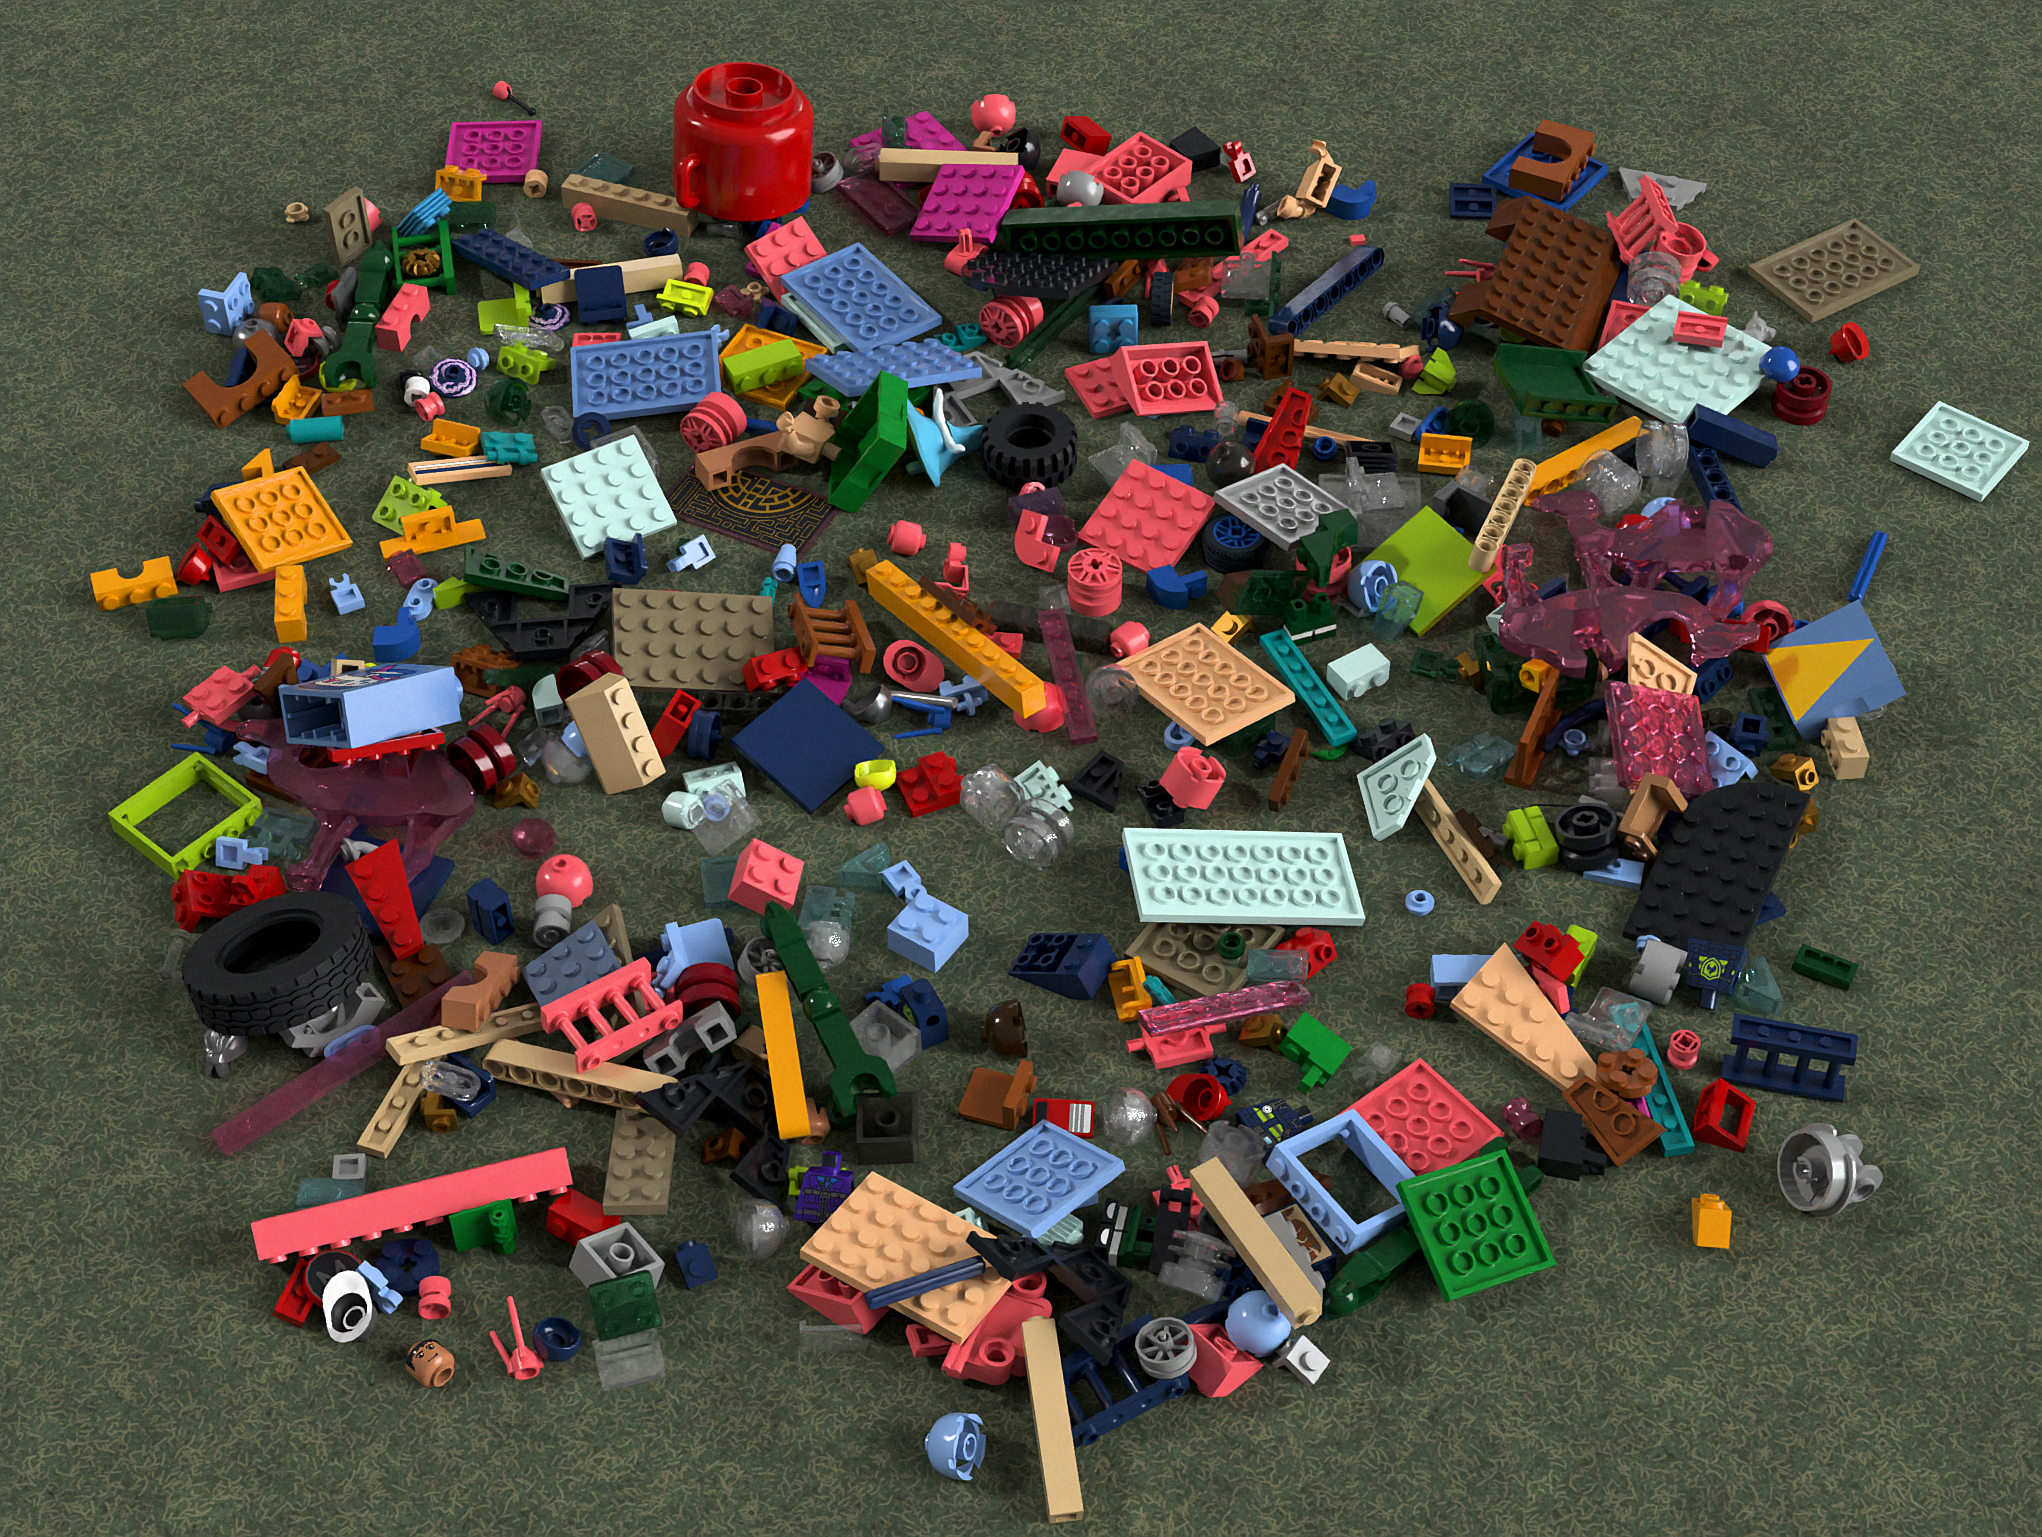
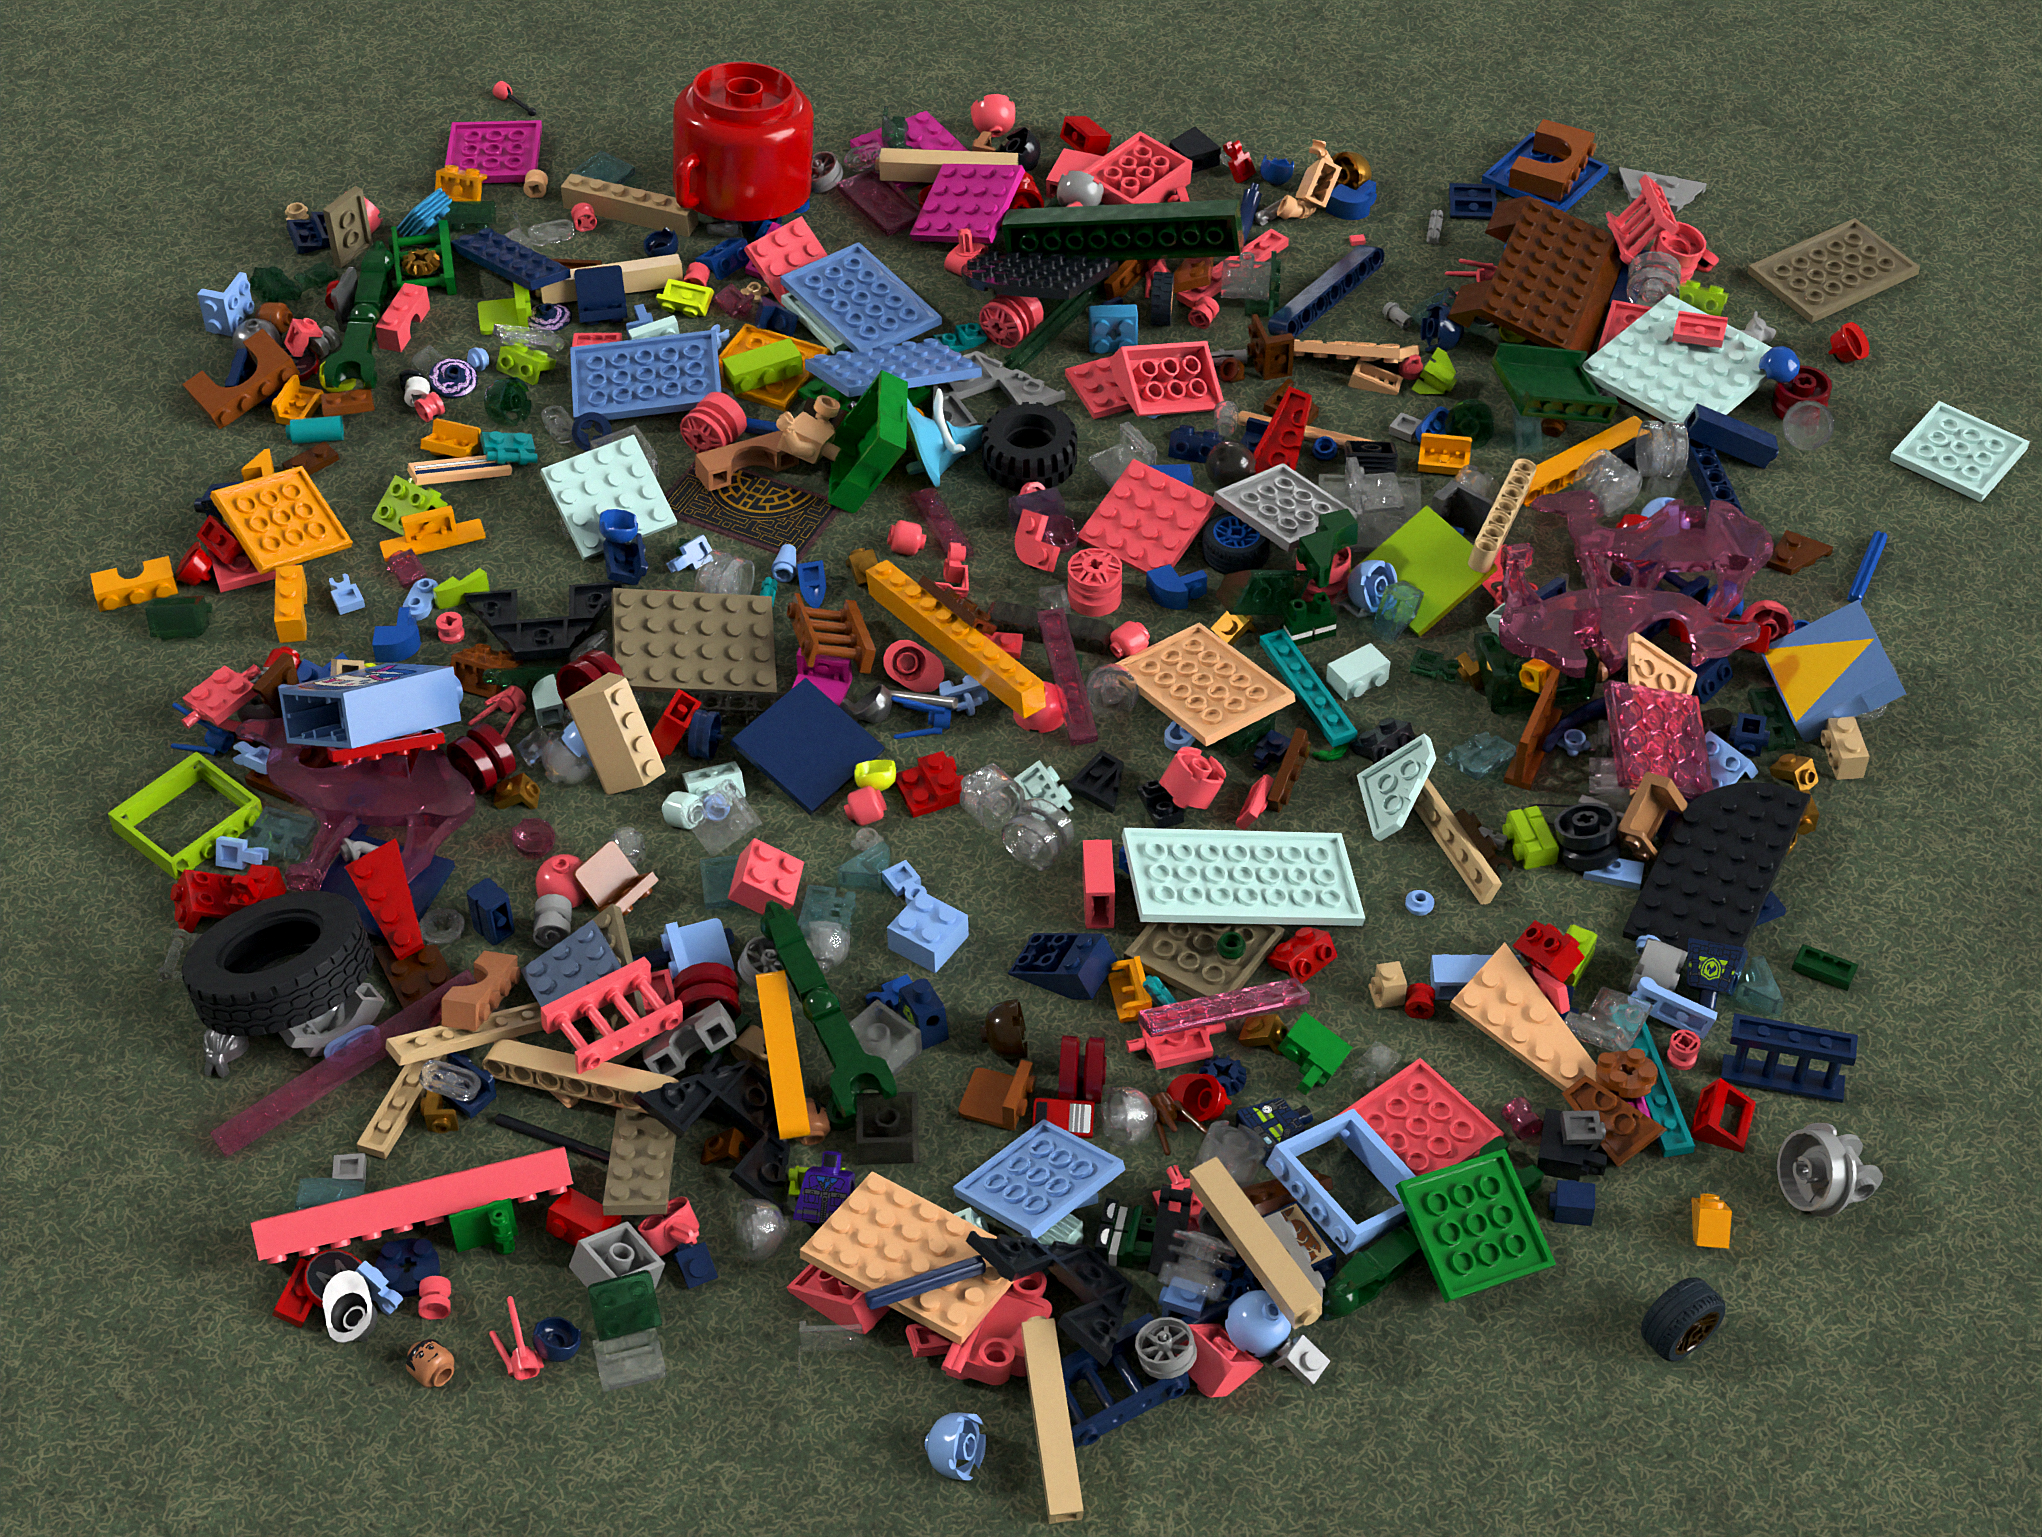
(309, 234): none -> dark blue slope
(450, 627): none -> coral wheel
(513, 576): dark green wing -> none
(551, 232): none -> clear plate
(553, 1138): none -> black bar
(611, 878): none -> bracket
(618, 525): none -> blue hair
(631, 844): none -> clear head
(668, 971): light blue plate -> none
(669, 1230): none -> coral beam
(725, 257): none -> blue bracket
(725, 574): none -> clear wheel
(774, 669): red brick -> none
(866, 839): none -> clear plate
(939, 520): none -> clear pink plate
(1082, 1069): none -> dark red wheel
(1098, 884): none -> coral brick
(1181, 1301): none -> medium blue bracket
(1255, 802): none -> coral plate
(1276, 171): none -> blue hair
(1277, 965): clear light blue plate -> none
(1339, 390): pearl gold bracket -> none
(1354, 169): none -> pearl gold cylinder
(1388, 985): none -> tan brick
(1434, 227): none -> light grey axle
(1573, 1202): none -> dark blue brick
(1582, 1128): none -> flat silver bracket
(1675, 1008): none -> light blue plate
(1683, 1318): none -> black wheel
(1796, 552): none -> reddish brown wing
(1808, 425): none -> clear cylinder

